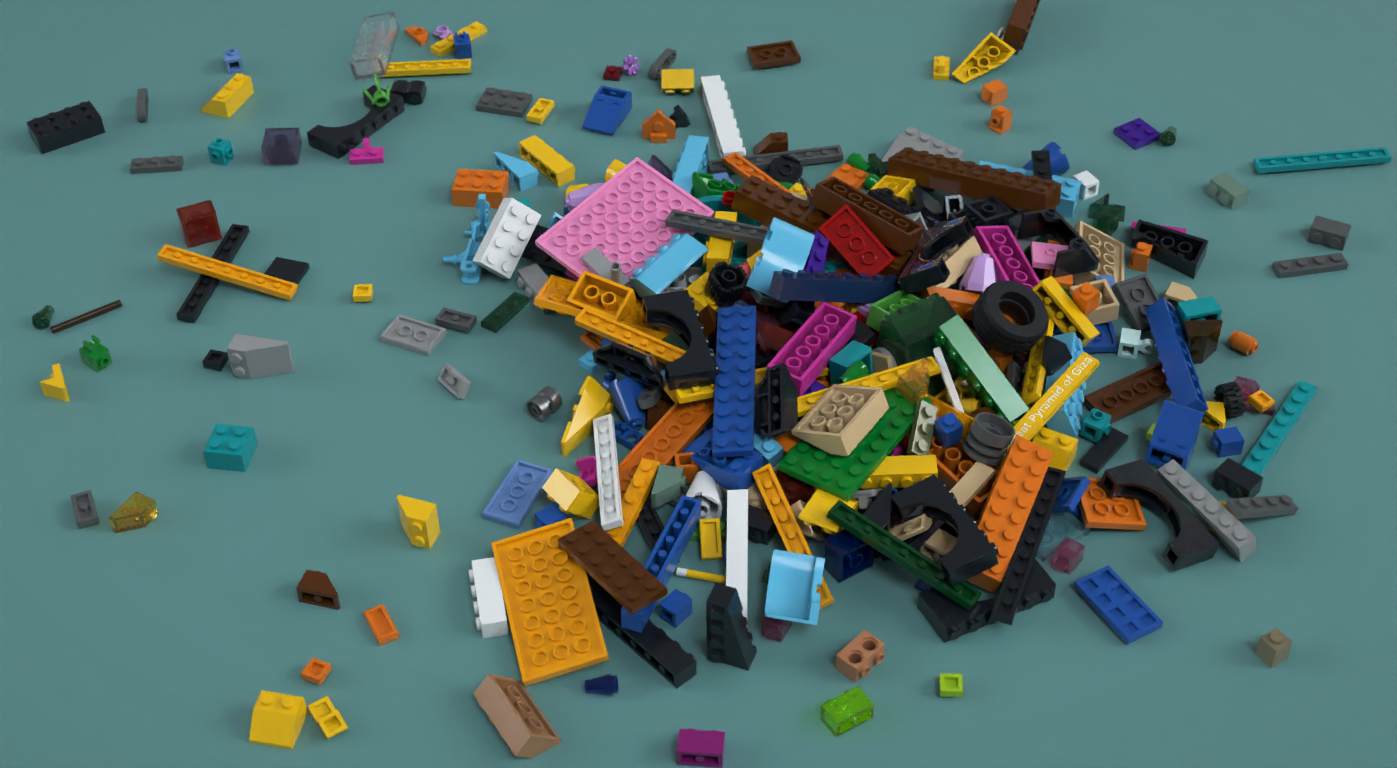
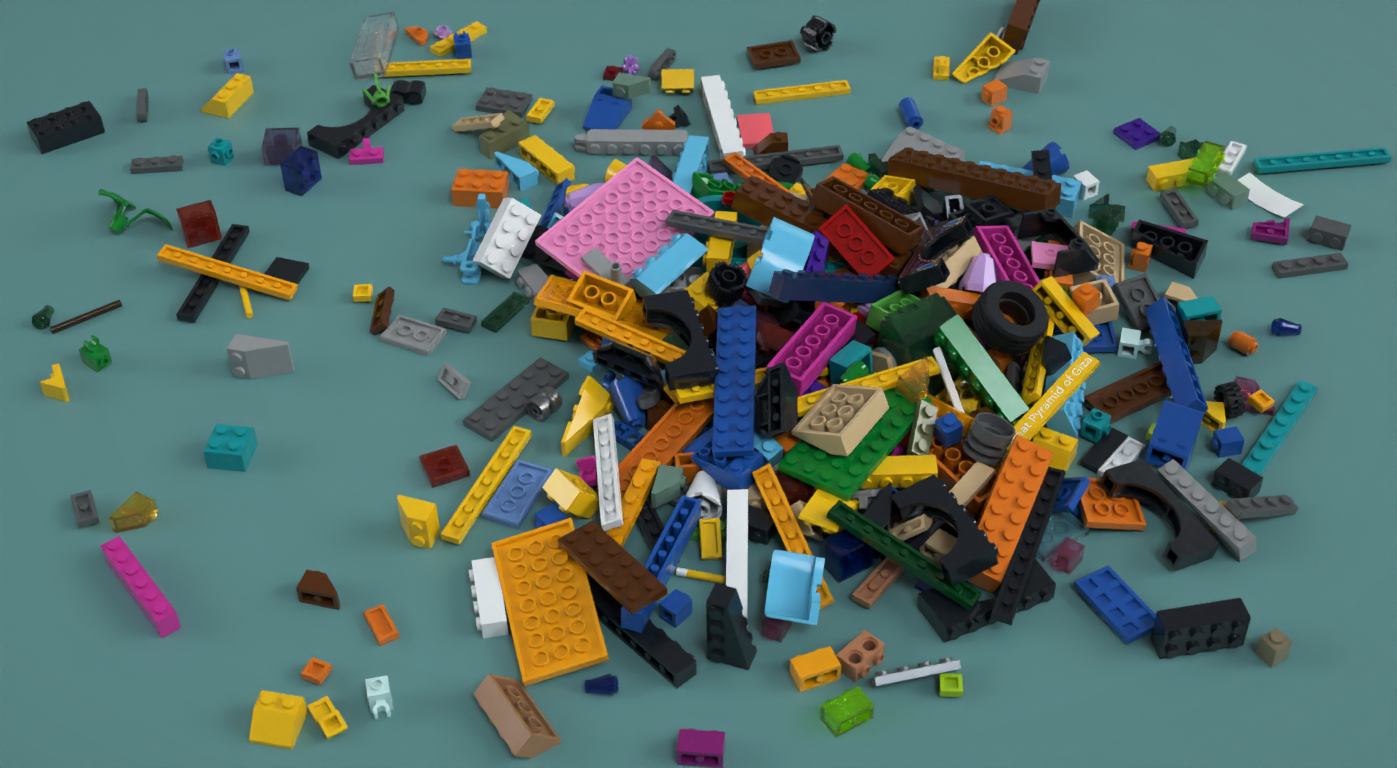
(120, 221): none -> green plant
(140, 587): none -> dark pink brick
(215, 359): black plate -> none
(246, 301): none -> yellow bar
(301, 170): none -> clear blue brick
(379, 695): none -> light aqua brick
(382, 311): none -> reddish brown plate
(444, 465): none -> clear red plate
(478, 122): none -> tan plate
(486, 485): none -> yellow plate
(504, 137): none -> olive wedge
(509, 403): none -> dark grey plate
(551, 324): none -> yellow brick
(555, 202): none -> blue plate
(630, 86): none -> sand green slope
(631, 142): none -> light grey hinge
(754, 128): none -> coral tile
(801, 92): none -> yellow tile
(815, 668): none -> light orange brick
(818, 33): none -> black brick
(877, 583): none -> nougat plate
(910, 113): none -> blue brick
(923, 669): none -> plate
(1024, 74): none -> light grey slope
(1125, 453): none -> white tile
(1169, 175): none -> yellow brick
(1179, 209): none -> dark grey plate
(1189, 149): none -> clear green brick
(1200, 628): none -> black brick
(1206, 164): none -> clear neon green brick
(1233, 155): none -> white tile
(1267, 197): none -> white sticker
(1271, 231): none -> magenta wing
(1284, 327): none -> clear blue cone

